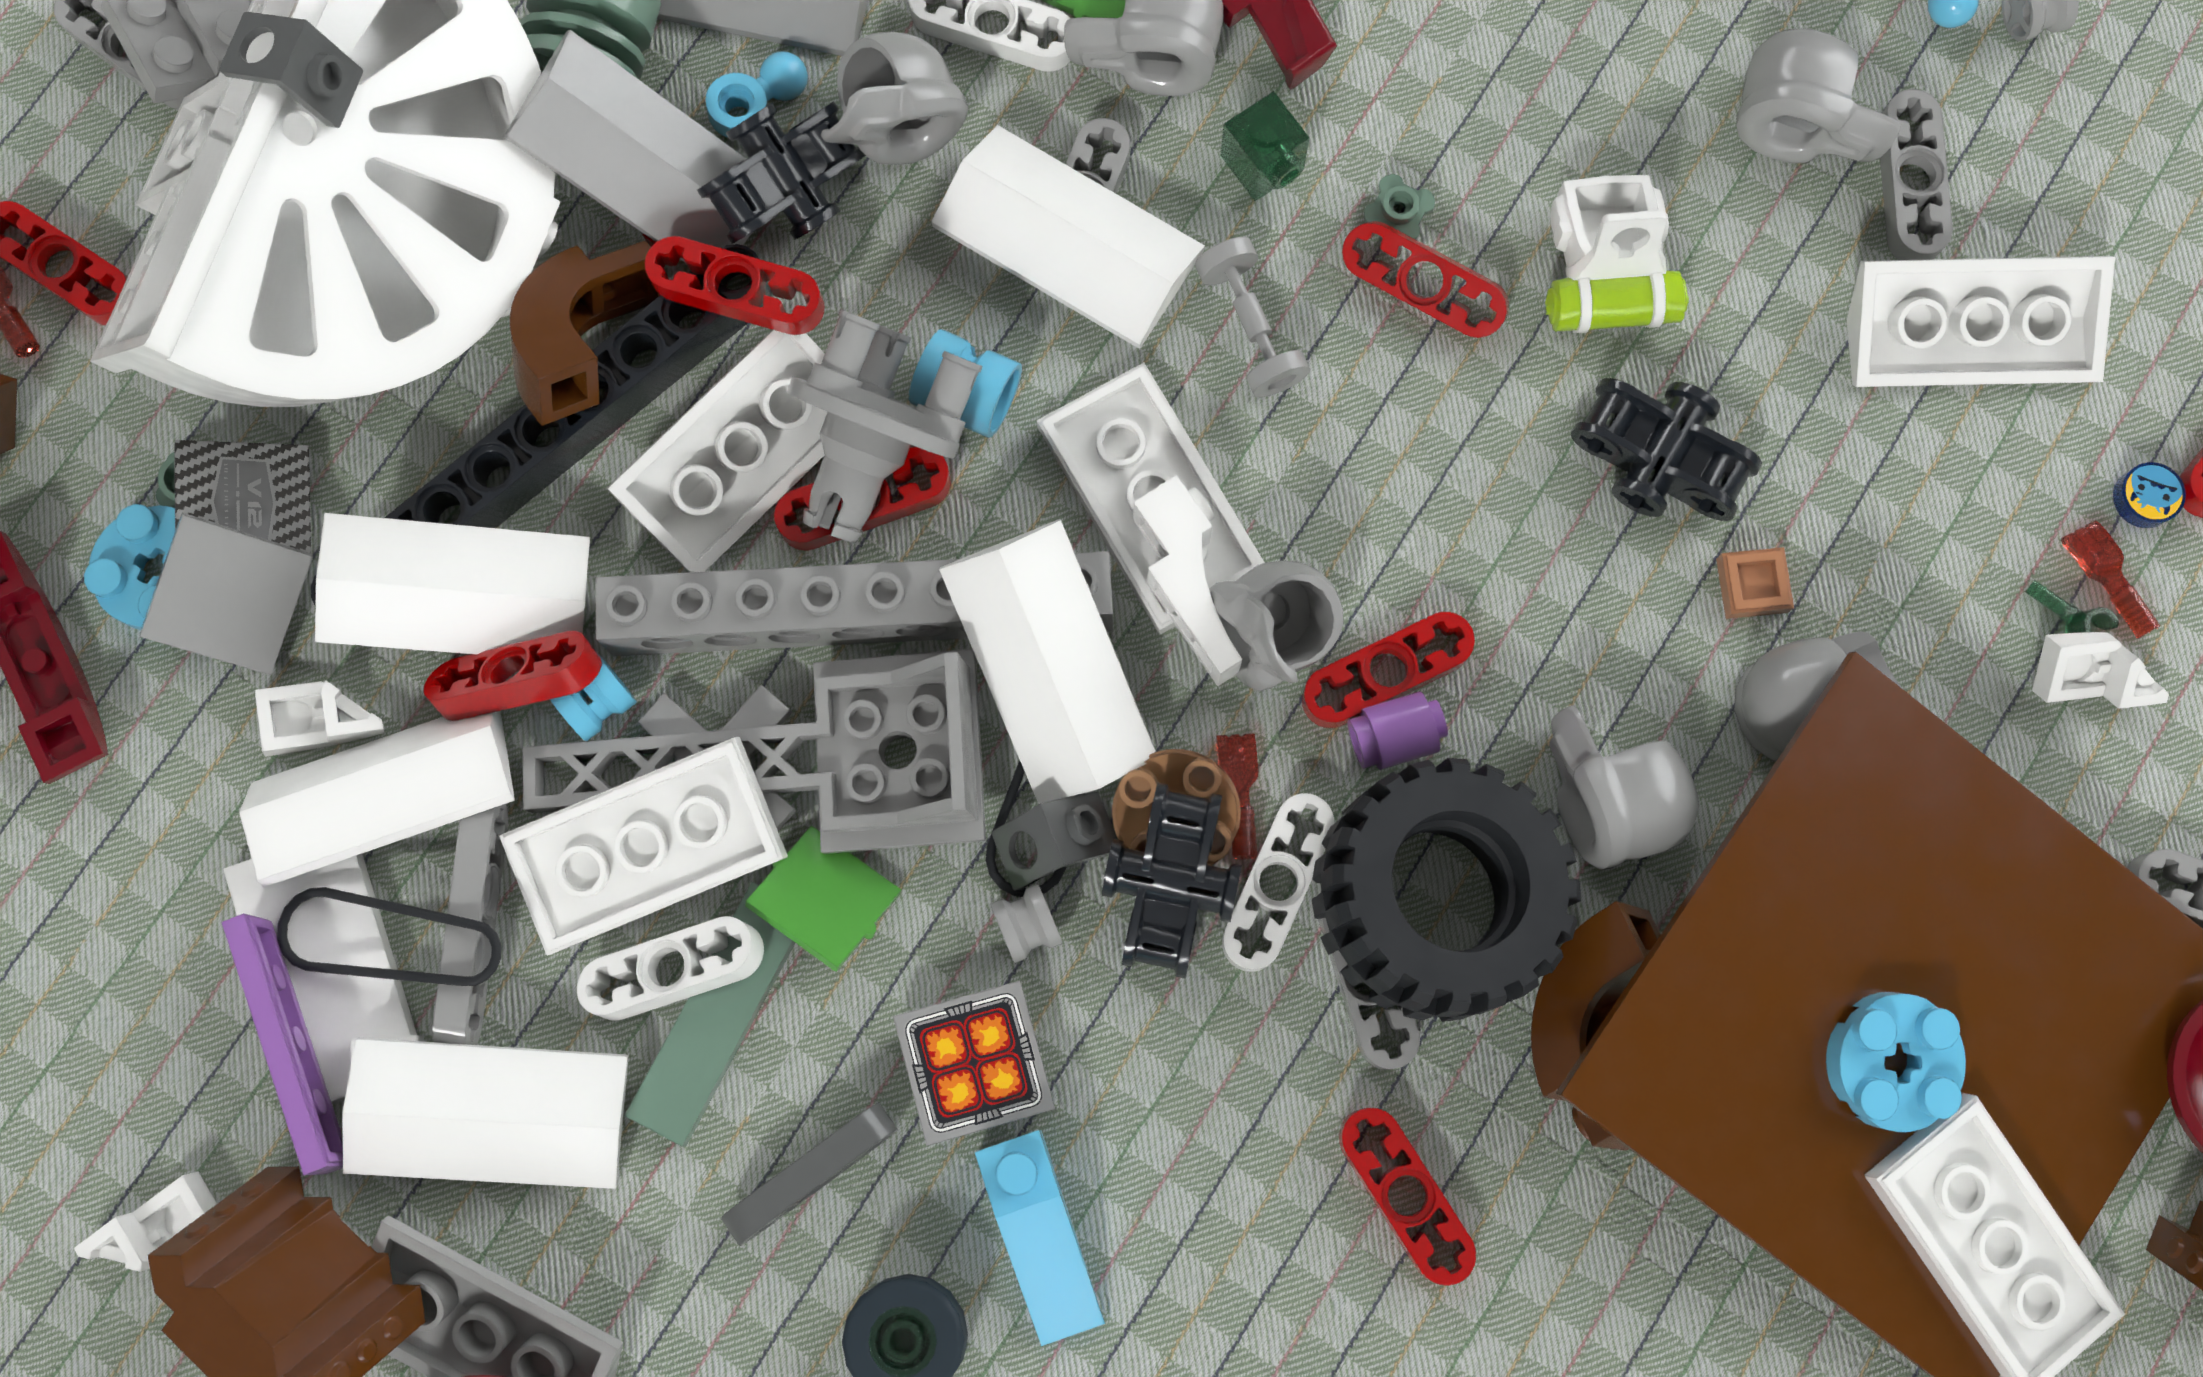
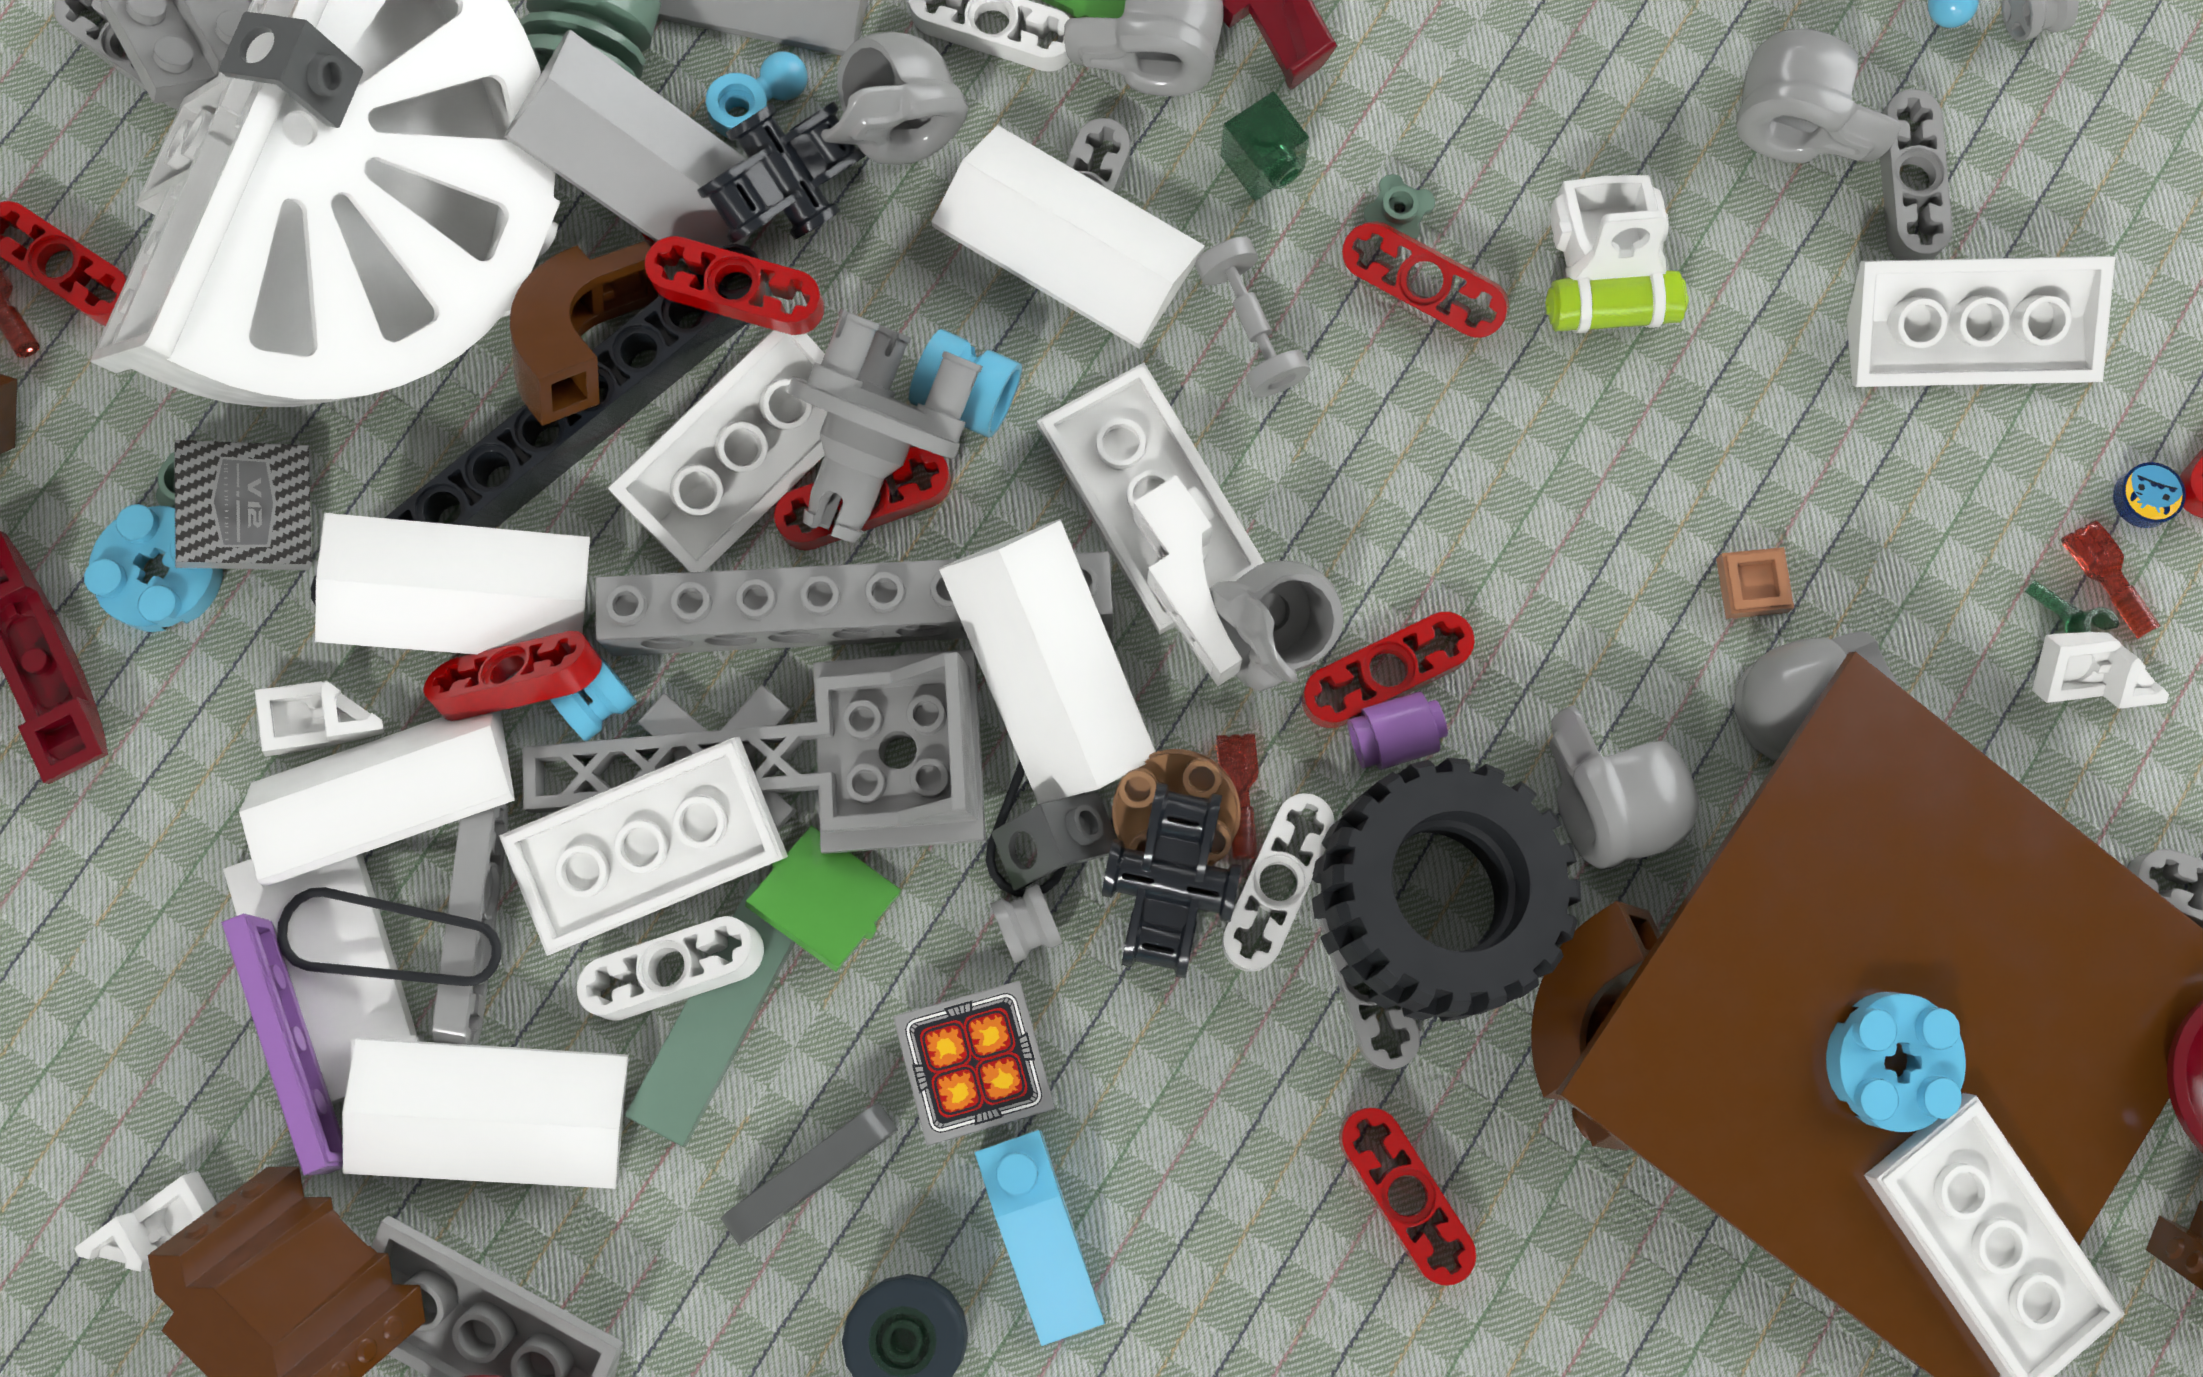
(226, 594): light grey tile -> none
(1684, 460): black axle -> none

